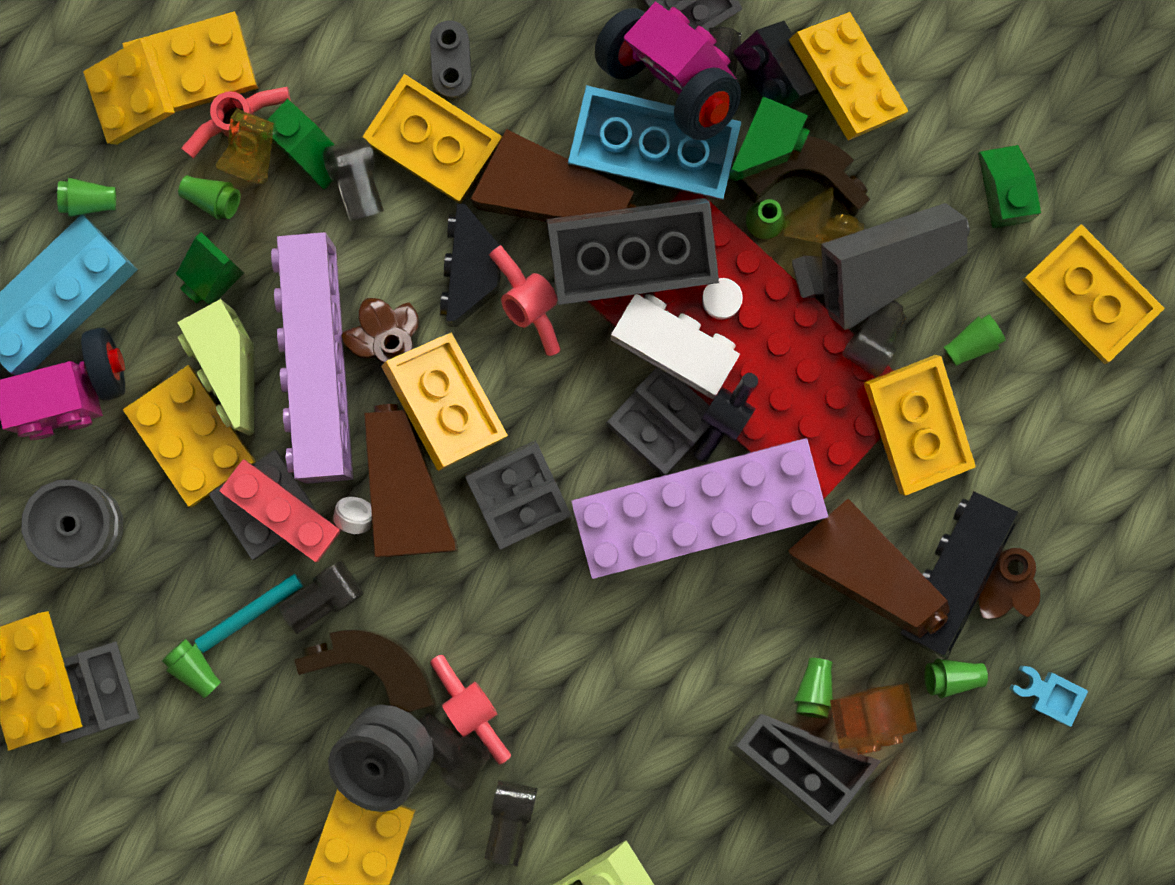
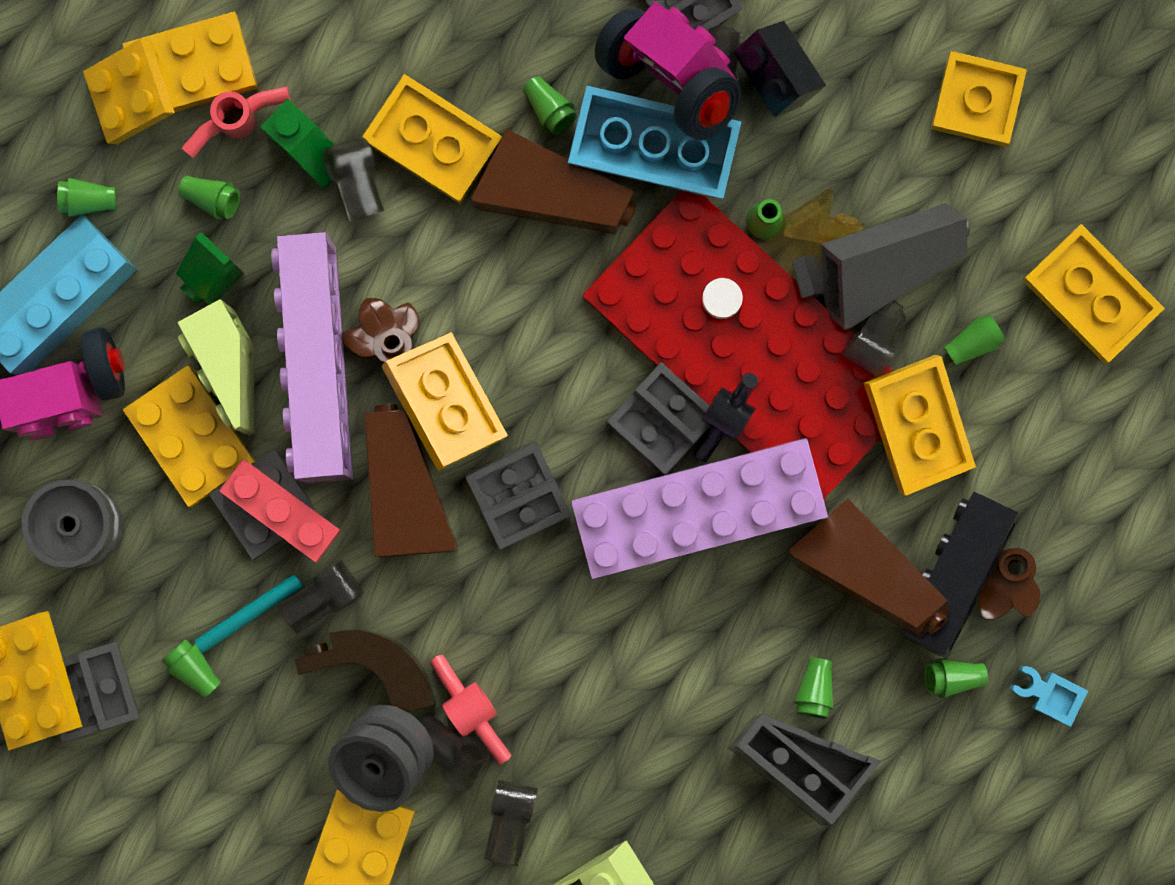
(248, 147): clear yellow slope -> none
(353, 515): white tile -> none
(451, 59): dark grey plate -> none
(469, 266): black slope -> none
(528, 300): coral piece -> none
(550, 106): none -> bright green cone
(633, 251): dark grey brick -> none
(675, 344): white brick -> none
(770, 139): green slope -> none
(818, 162): dark brown arch -> none
(848, 75): yellow plate -> none
(874, 718): clear orange brick -> none
(978, 99): none -> yellow plate
(1009, 186): green slope -> none

